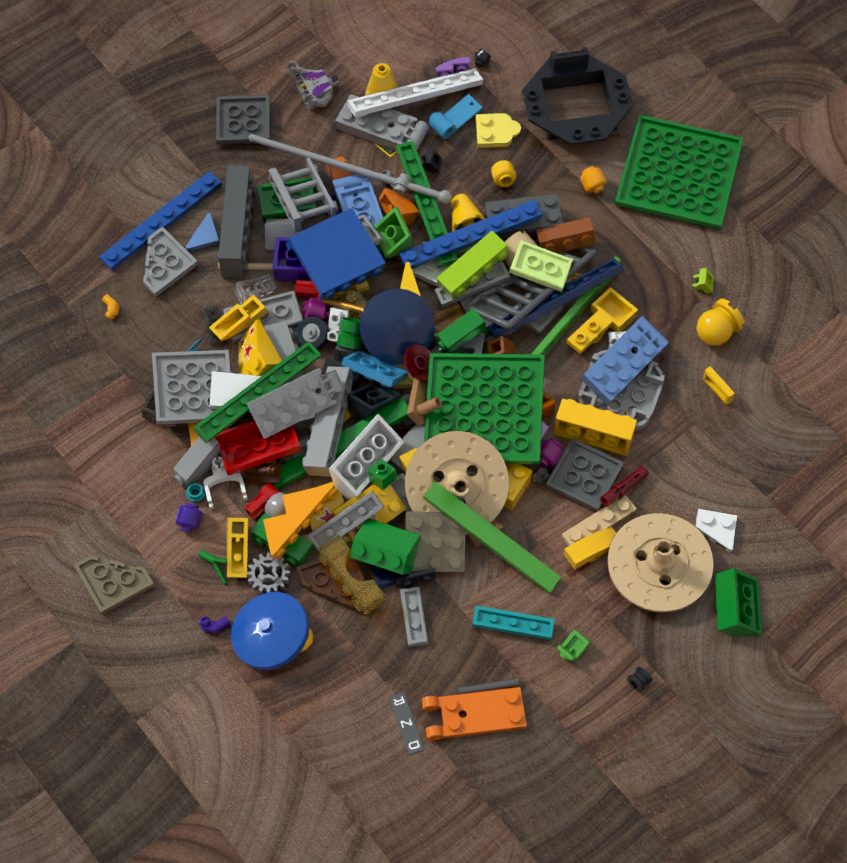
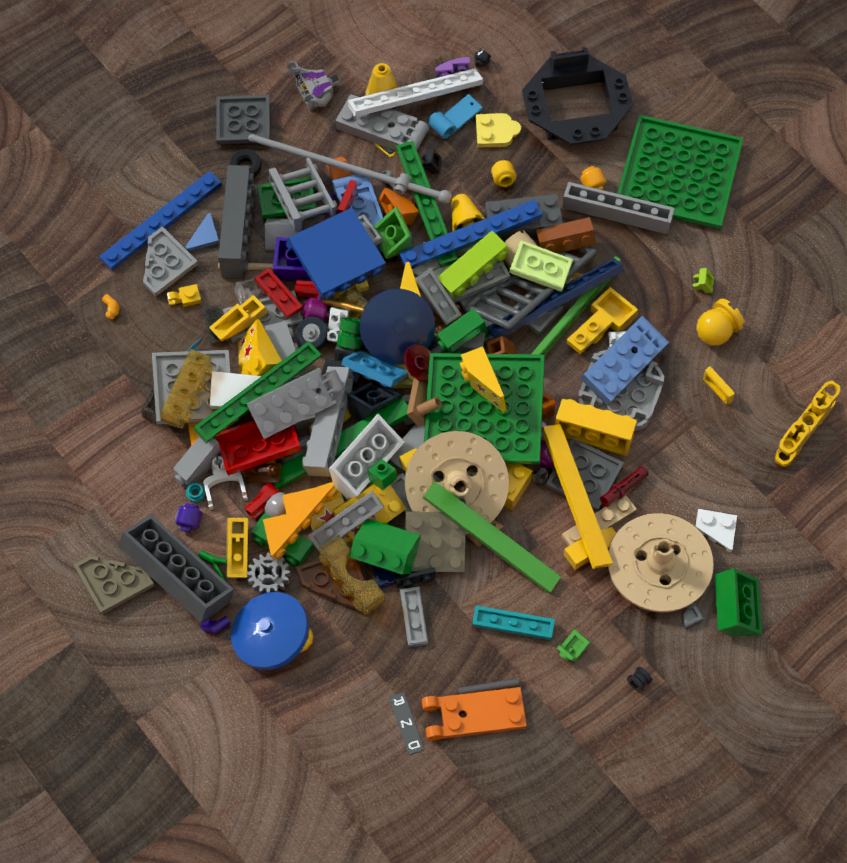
(176, 568): none -> dark grey brick
(186, 389): none -> clear yellow brick
(187, 296): none -> yellow plate
(250, 155): none -> black tyre
(278, 293): none -> red plate
(348, 196): none -> red tile
(438, 296): none -> light grey tile
(481, 377): none -> yellow slope
(576, 496): none -> yellow tile
(618, 208): none -> light grey brick
(692, 616): none -> flat silver tile
(799, 431): none -> yellow piece

